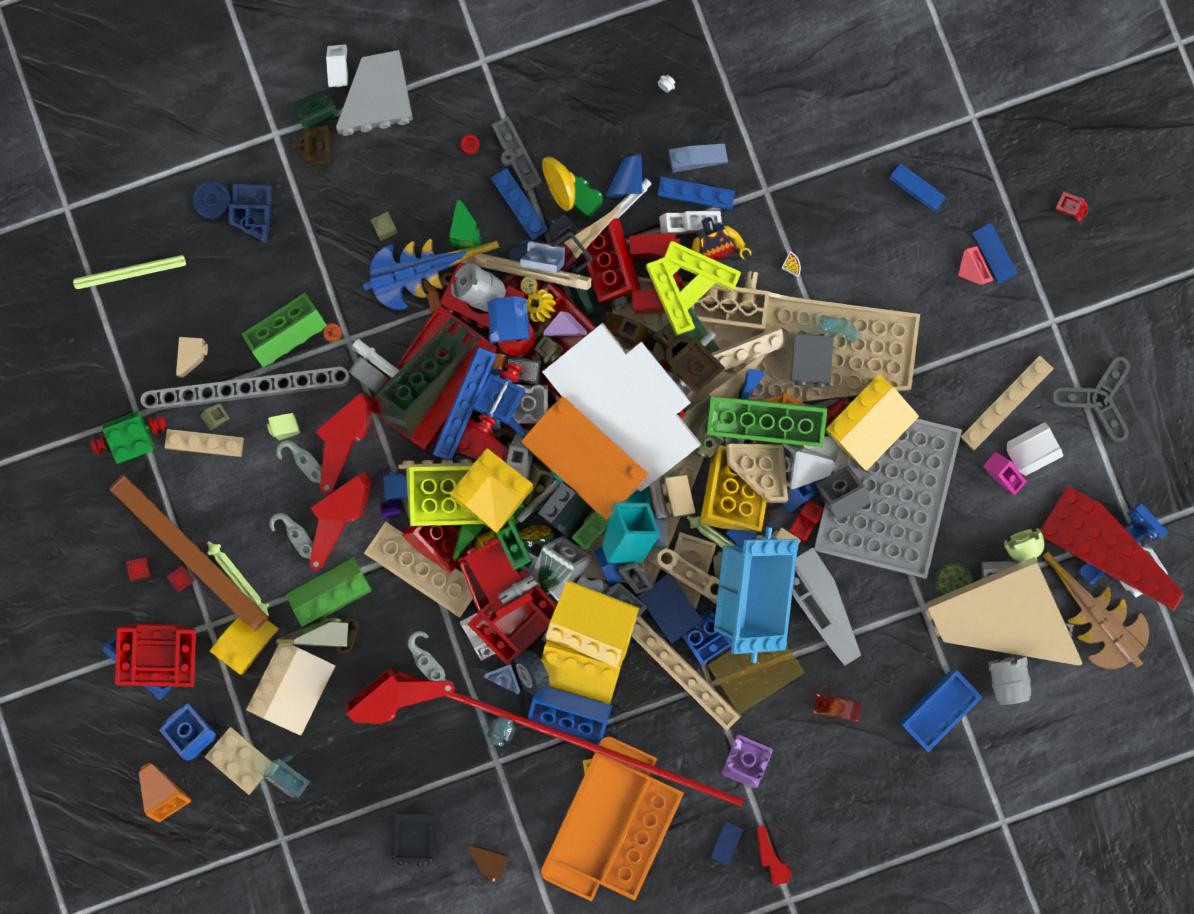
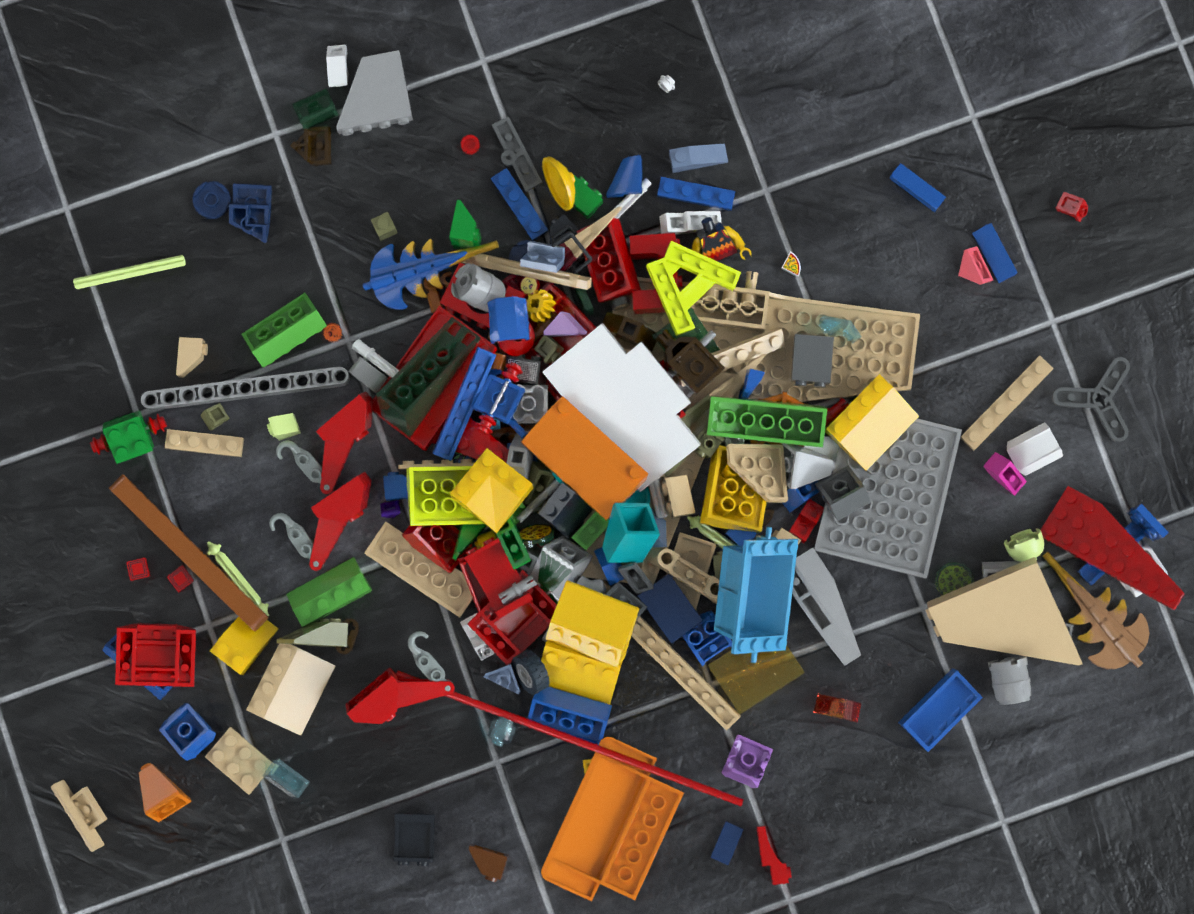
(83, 812): none -> tan bracket

